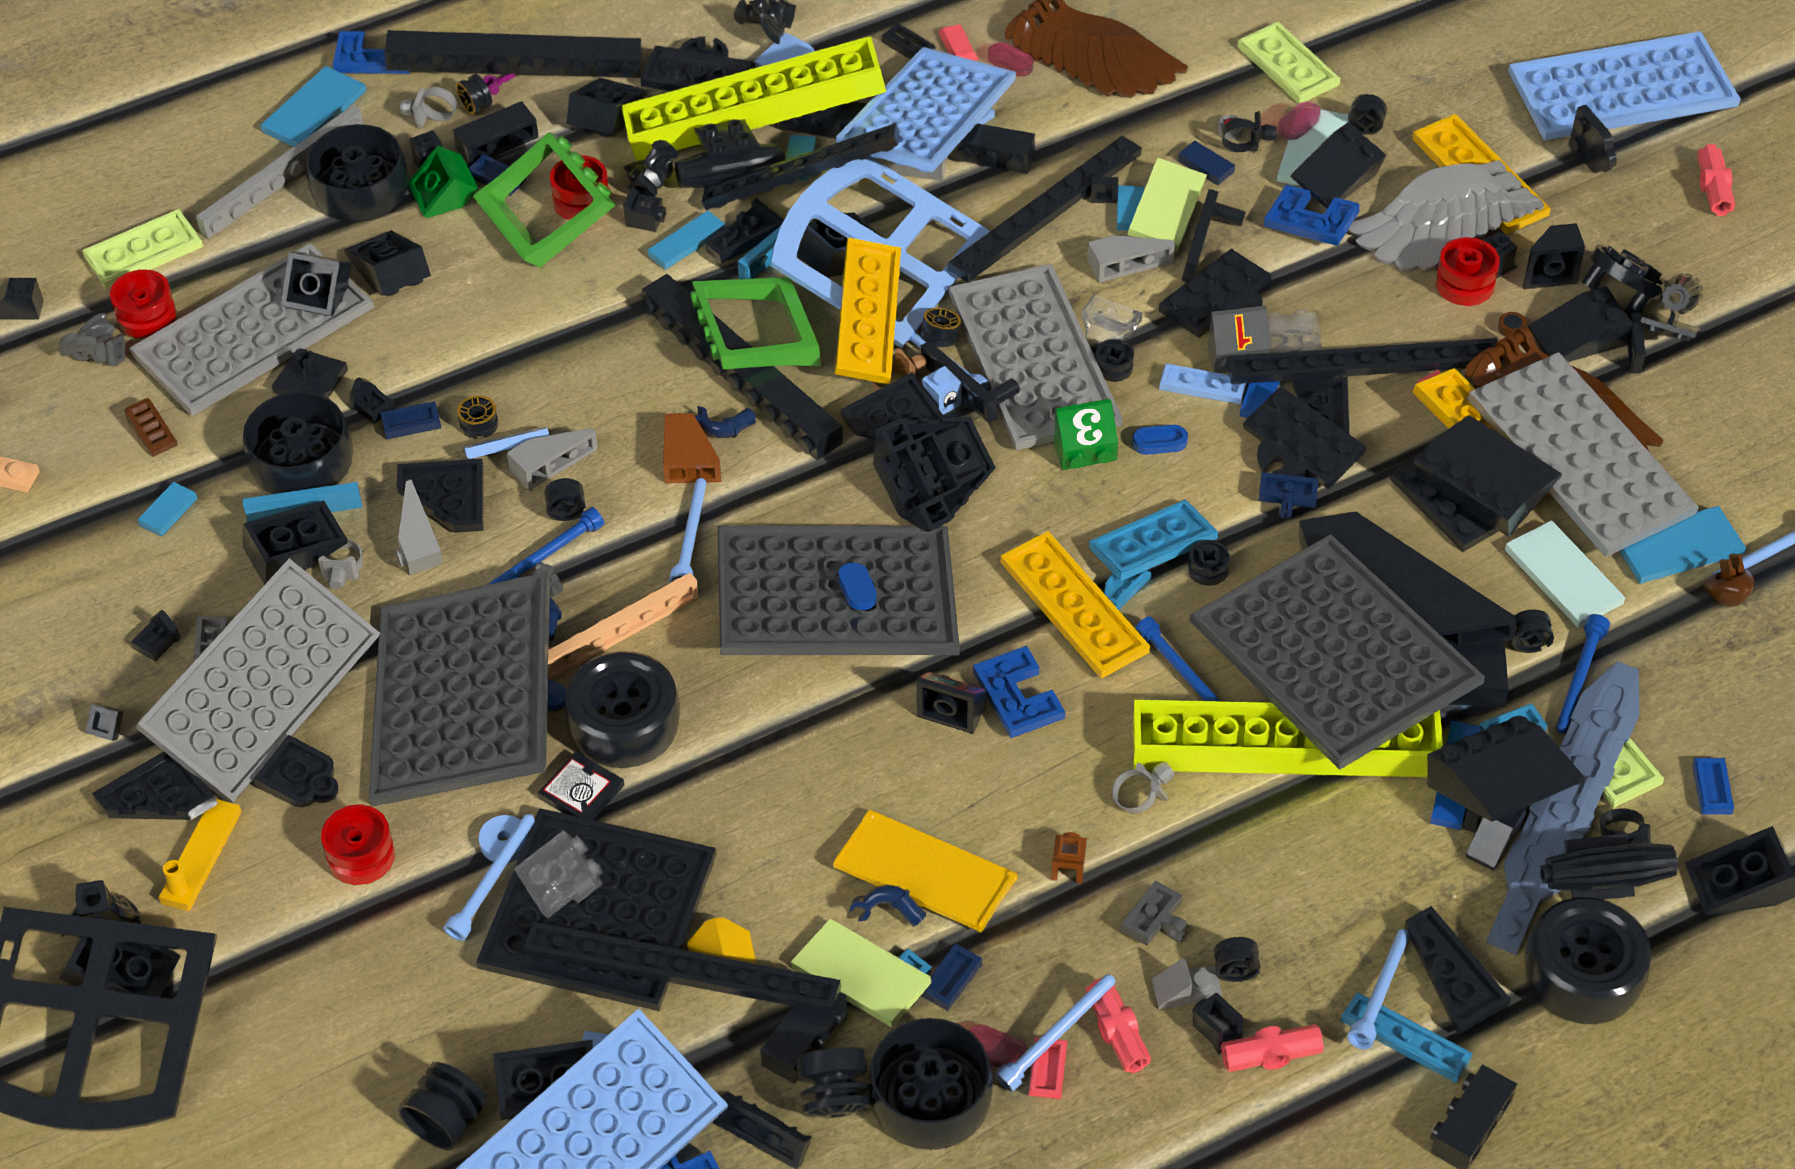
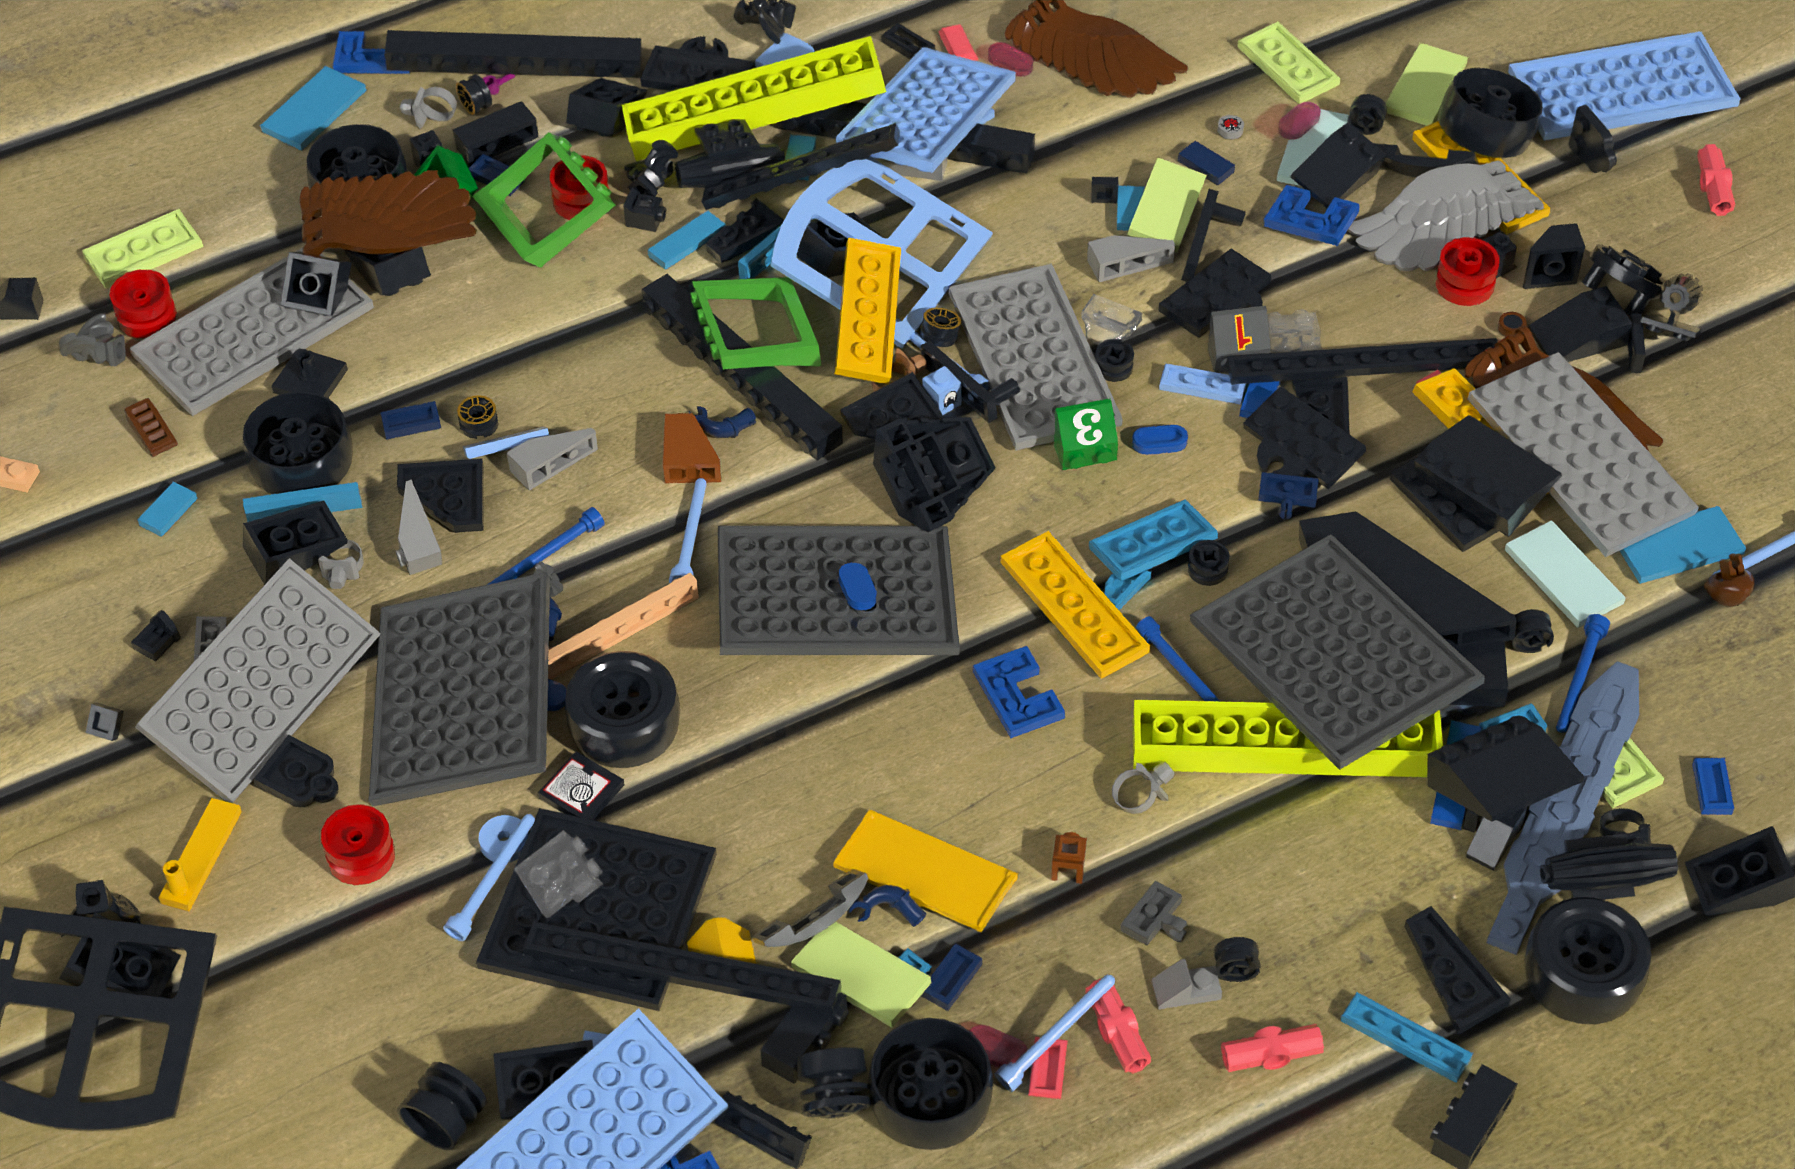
(156, 791): black plate -> none
(267, 180): light grey plate -> none
(369, 400): black tile -> none
(385, 213): none -> reddish brown animal
(564, 499): black wheel -> none
(844, 891): none -> dark grey slope
(950, 702): black slope -> none
(1042, 209): black plate -> none
(1217, 1021): black window -> none
(1259, 131): black piece -> none
(1363, 1031): light blue piece -> none
(1416, 166): none -> black slope
(1424, 84): none -> yellowish green tile
(1490, 113): none -> black wheel

